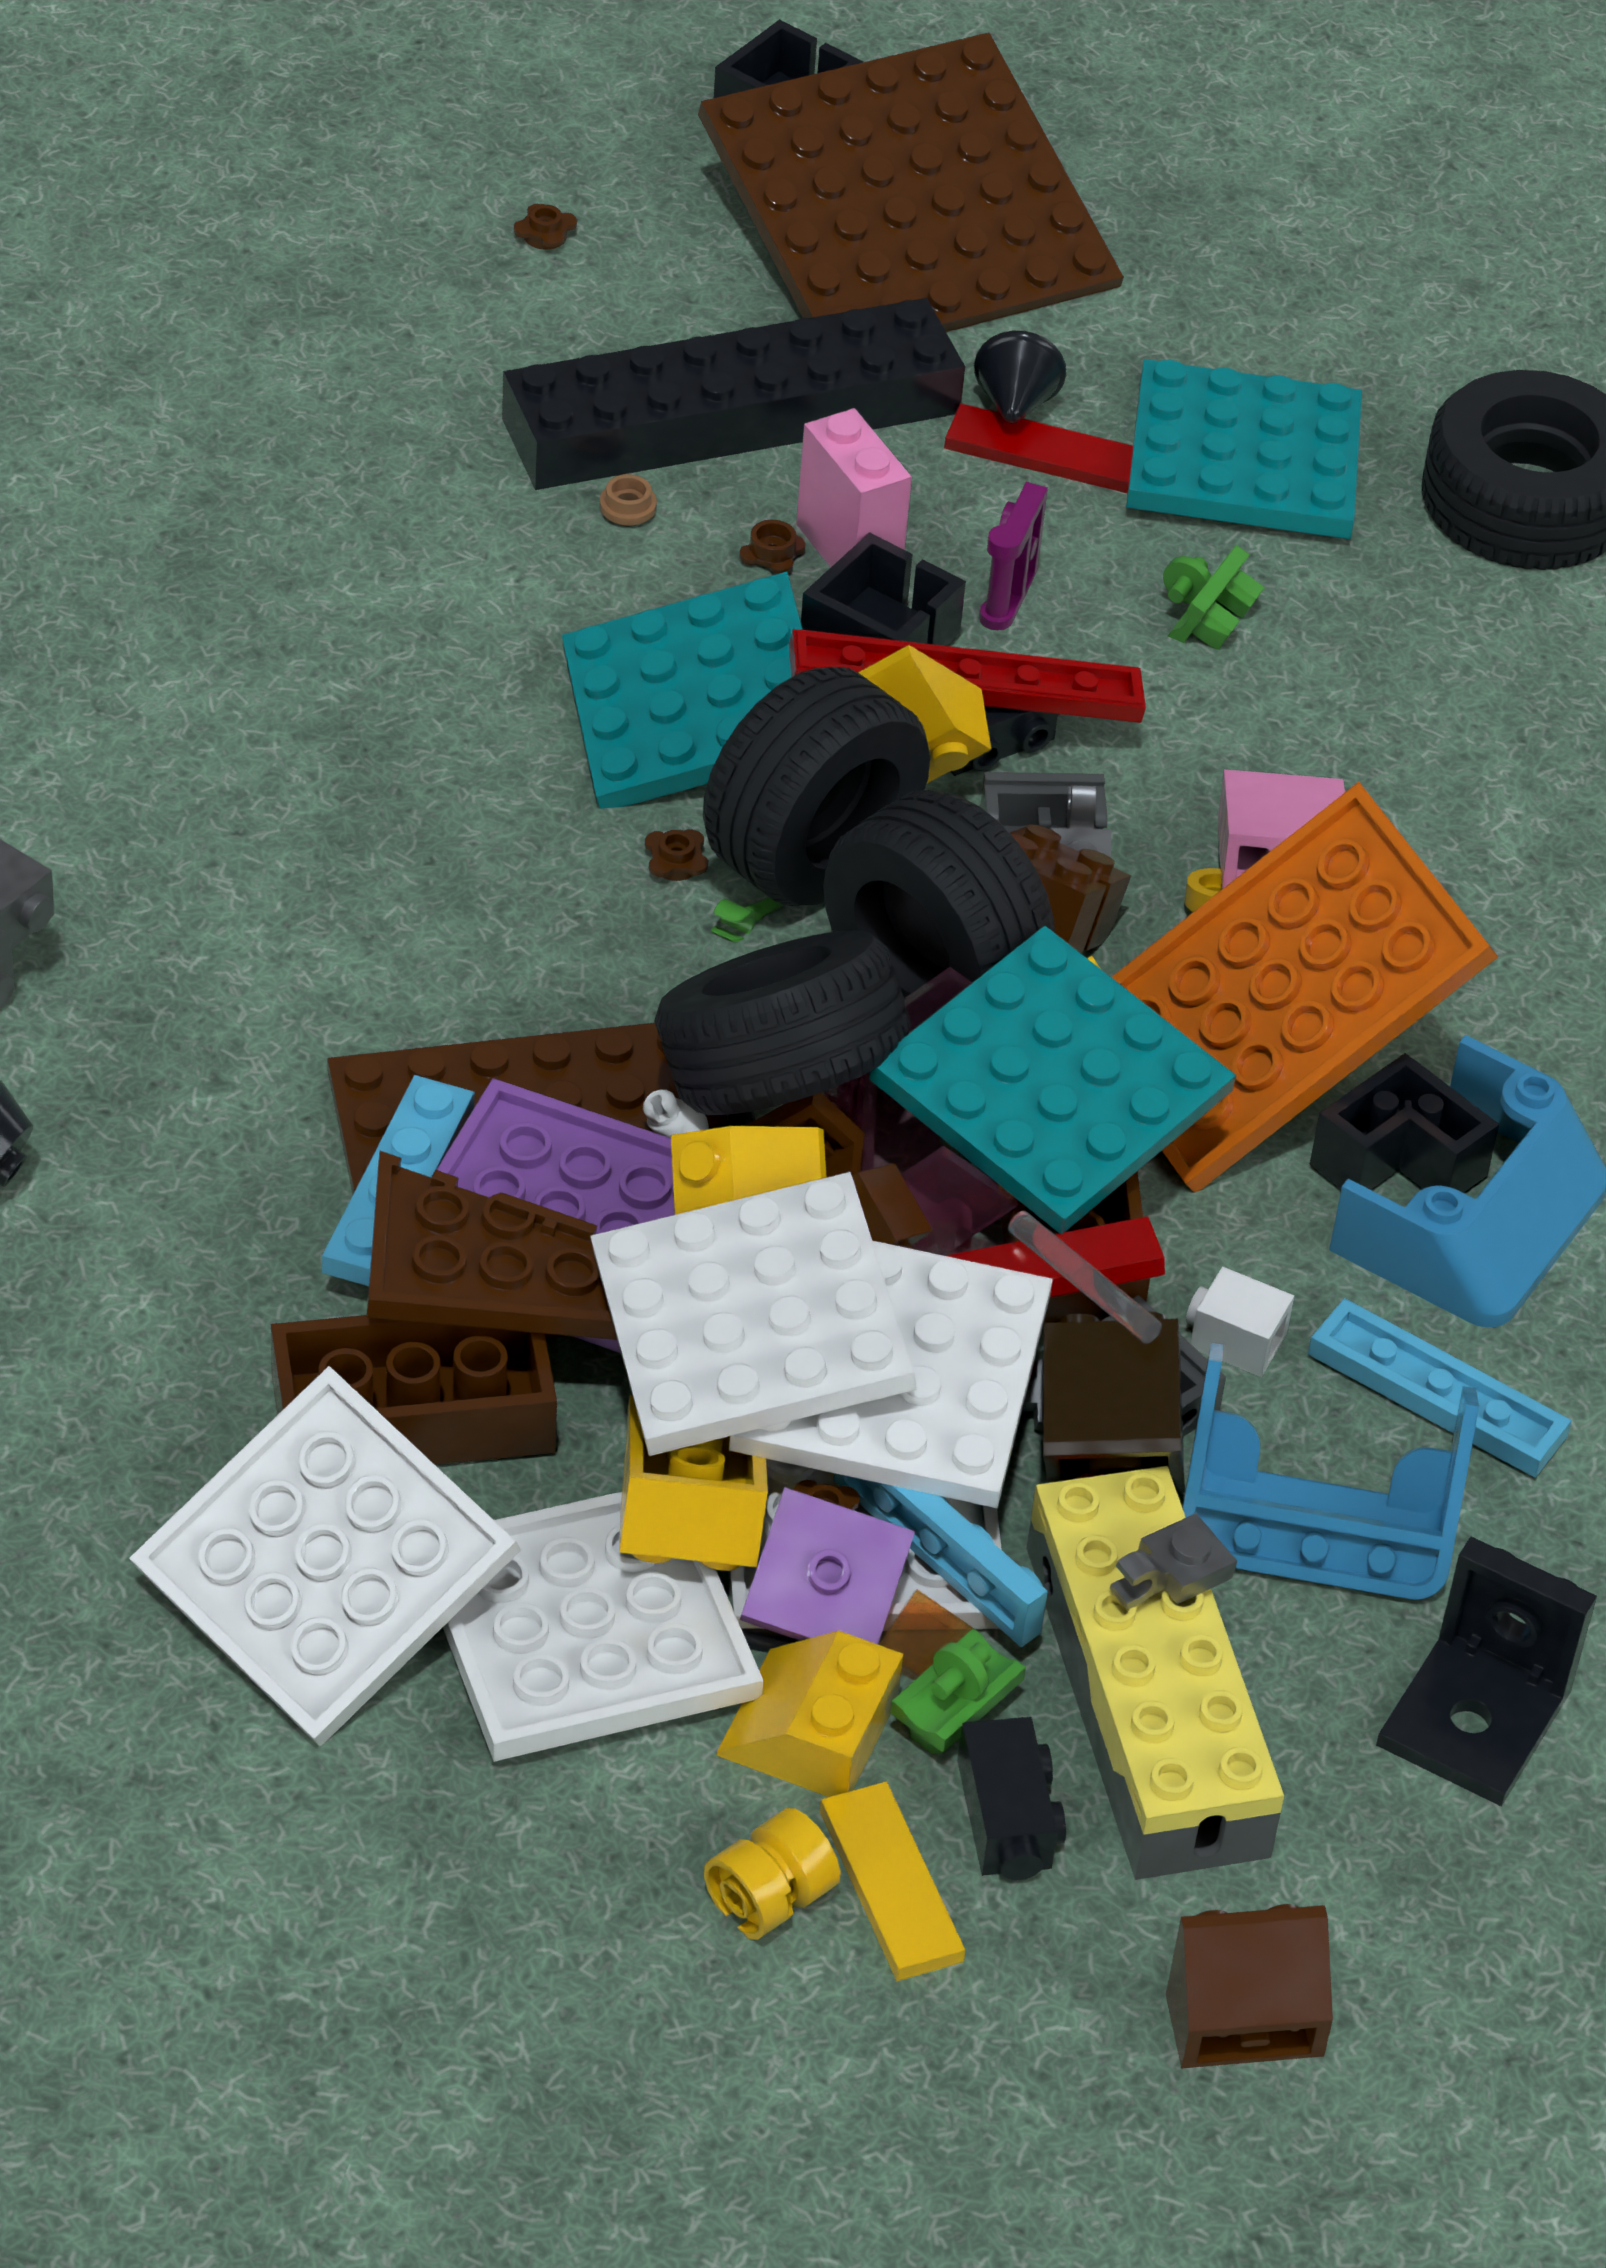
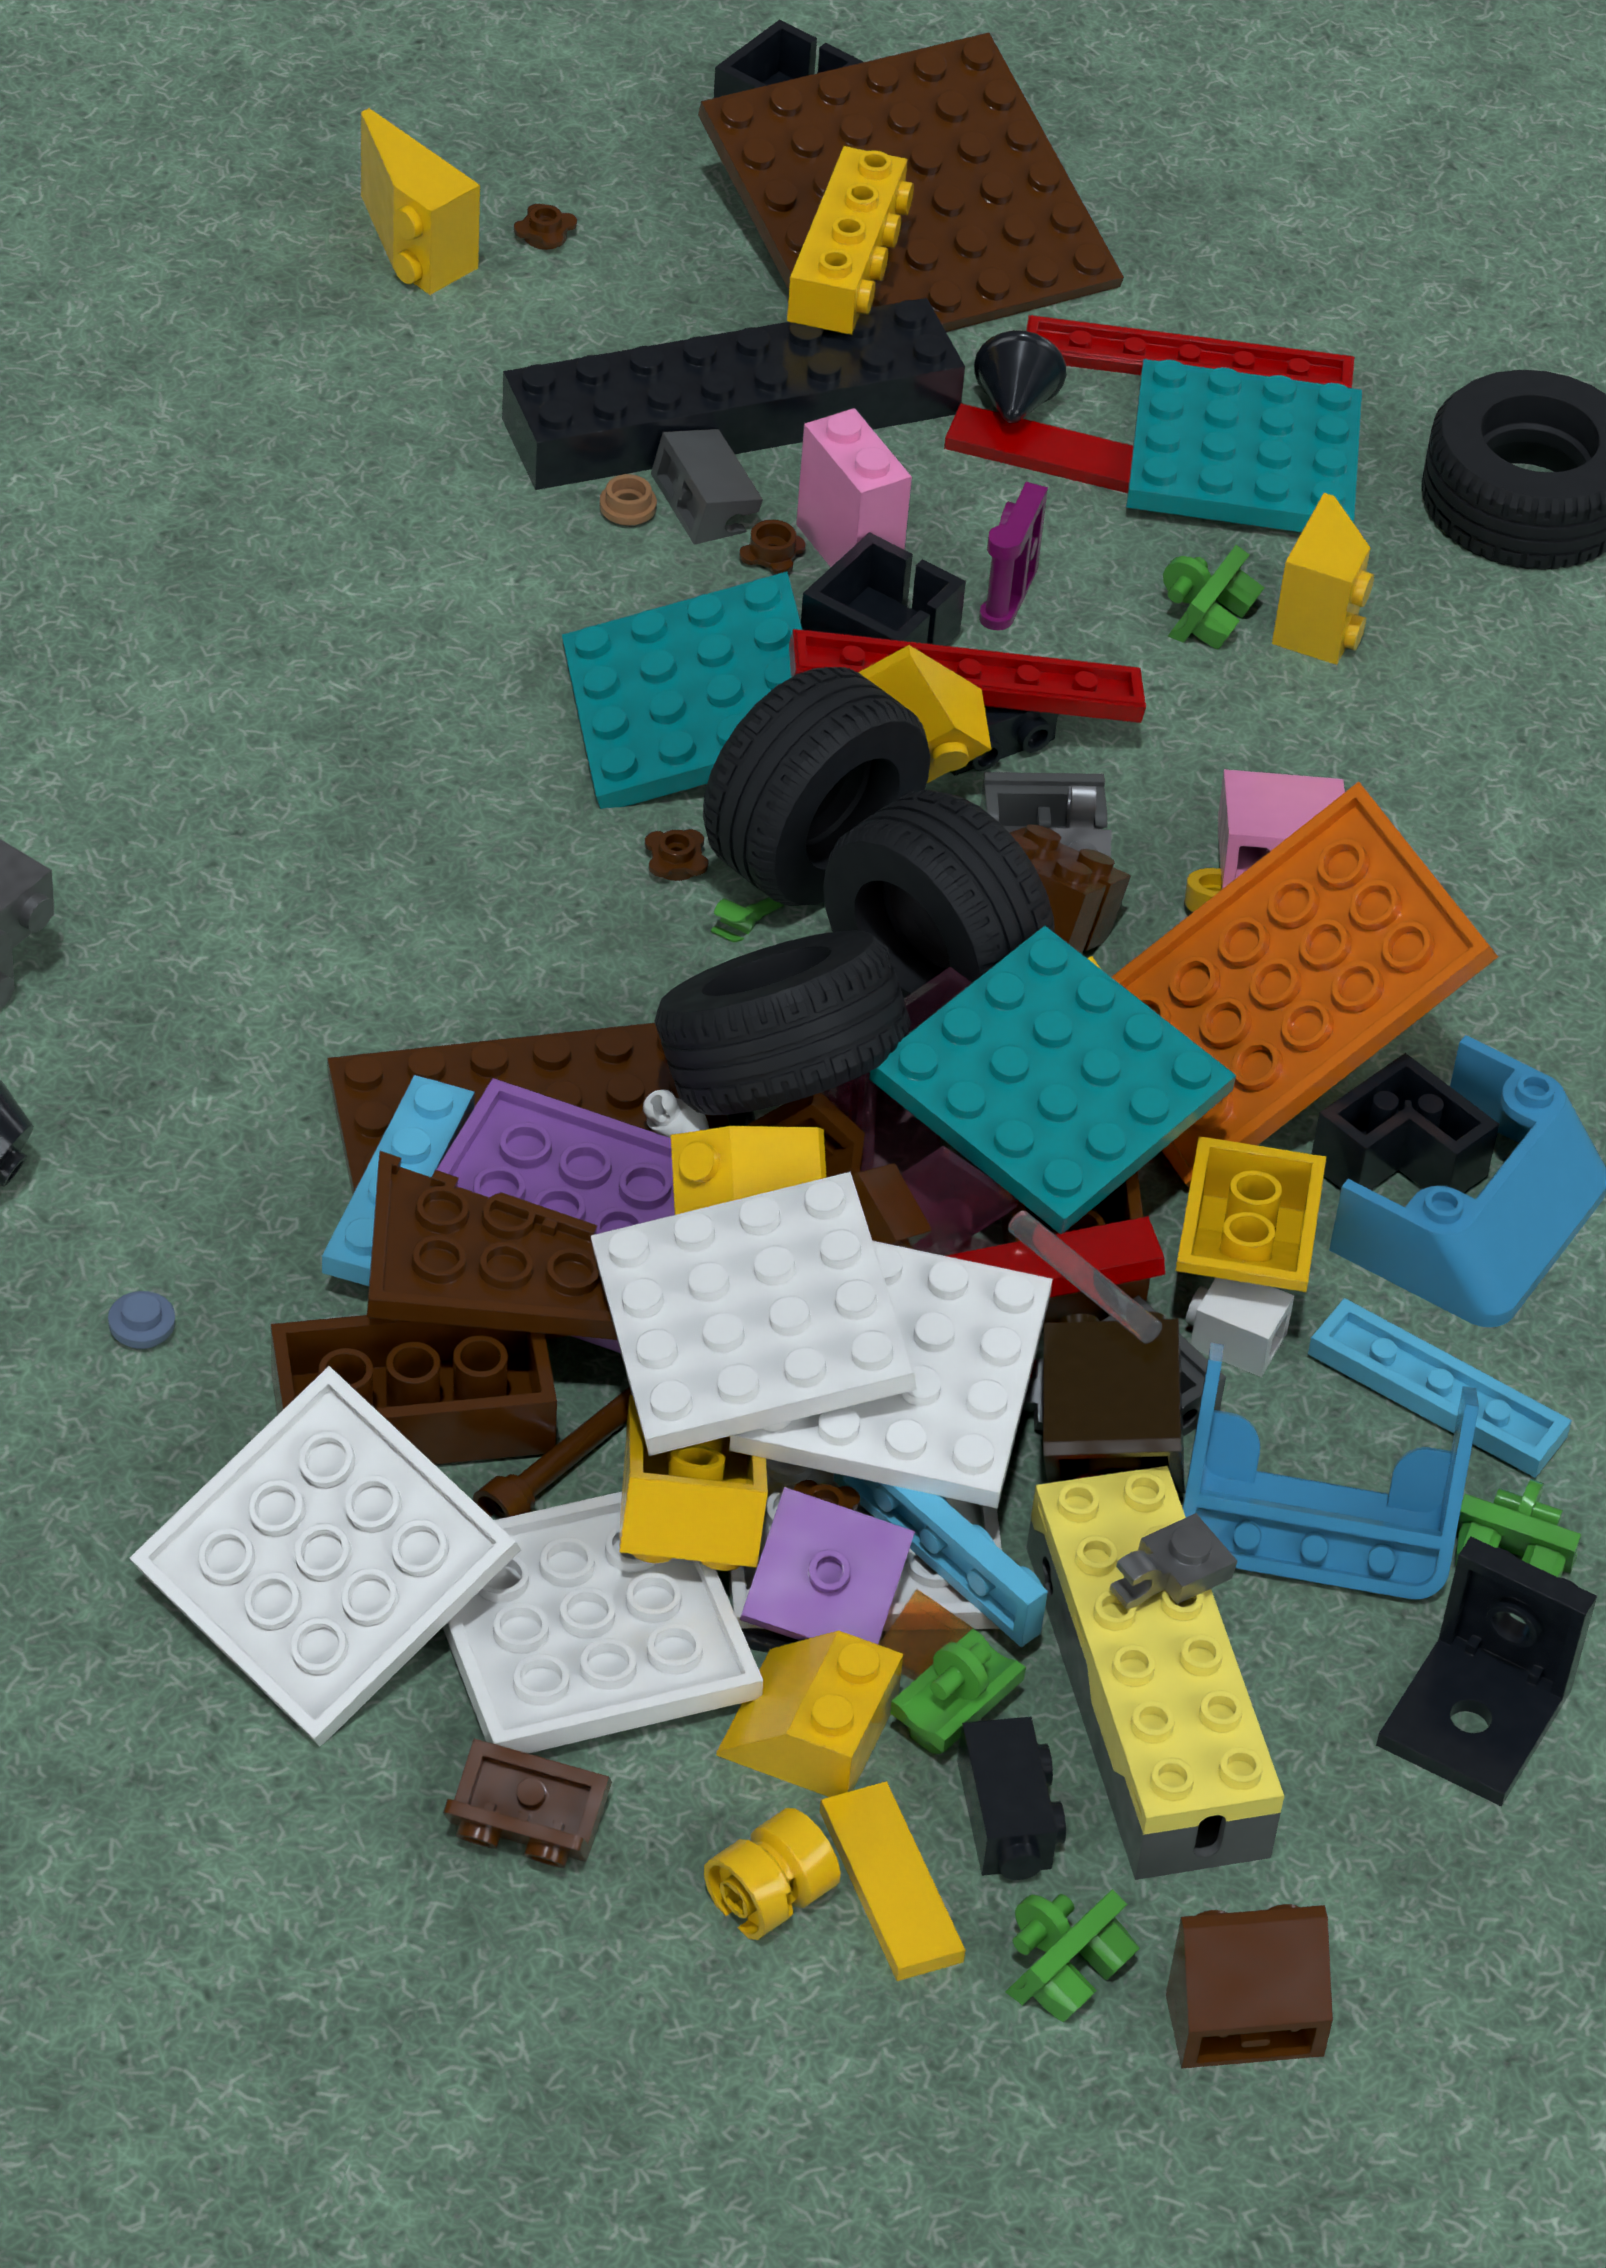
(141, 1319): none -> sand blue plate
(418, 206): none -> yellow slope
(517, 1494): none -> reddish brown piece
(528, 1802): none -> reddish brown bracket
(704, 483): none -> dark grey hinge
(849, 240): none -> yellow brick
(1095, 1936): none -> bright green hips
(1125, 348): none -> red tile
(1251, 1214): none -> yellow slope
(1324, 586): none -> yellow slope
(1521, 1528): none -> bright green hips

